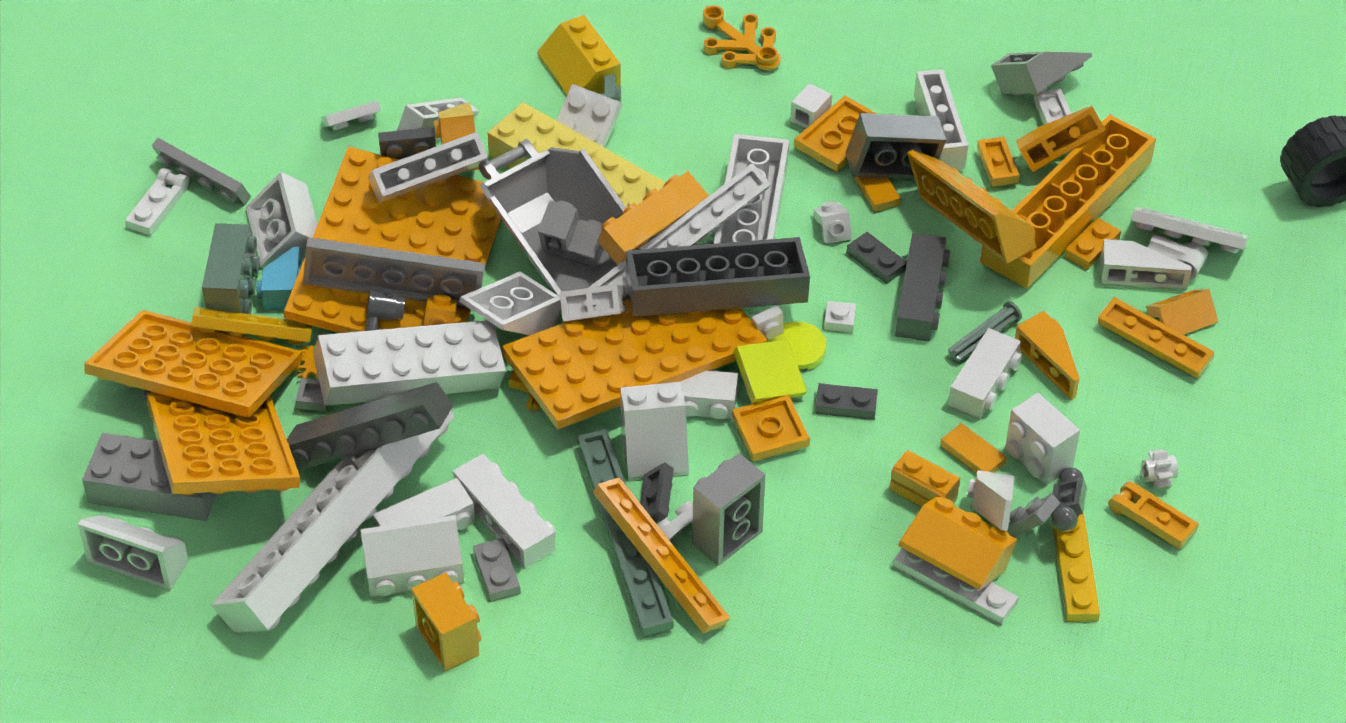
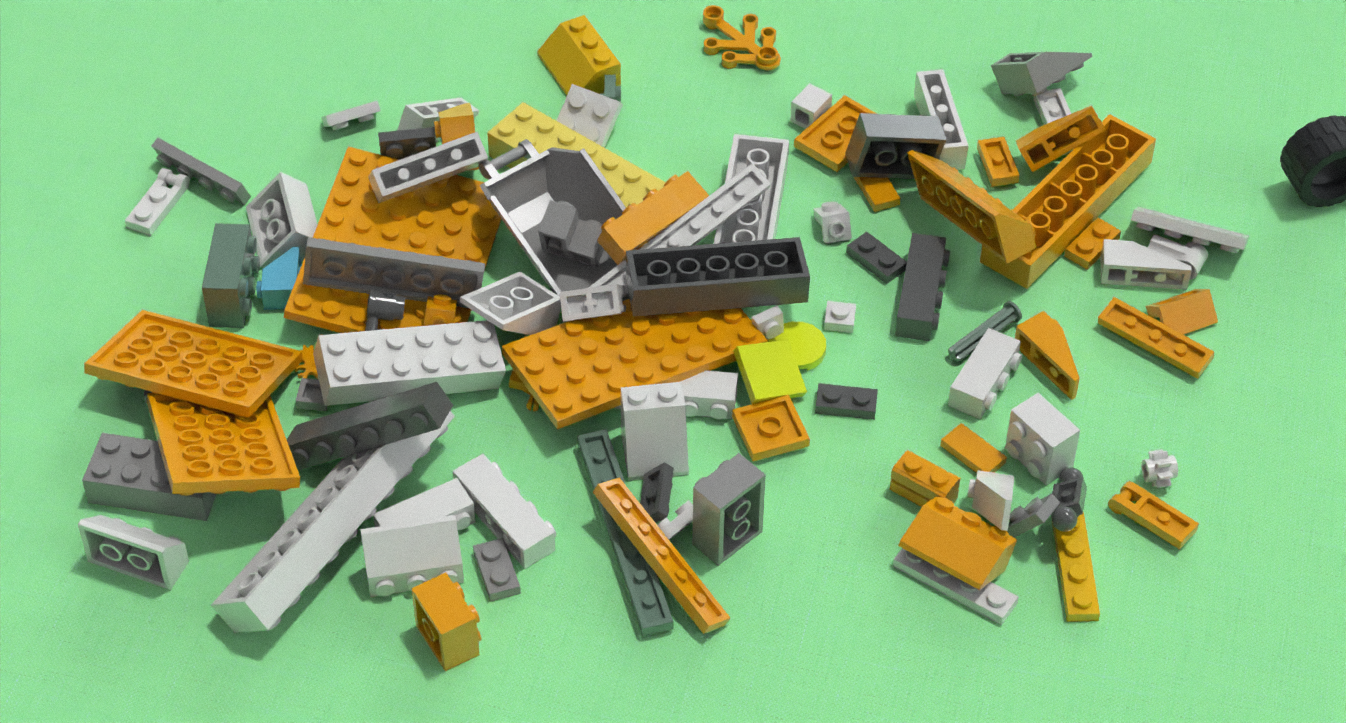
(240, 324): yellow plate -> none

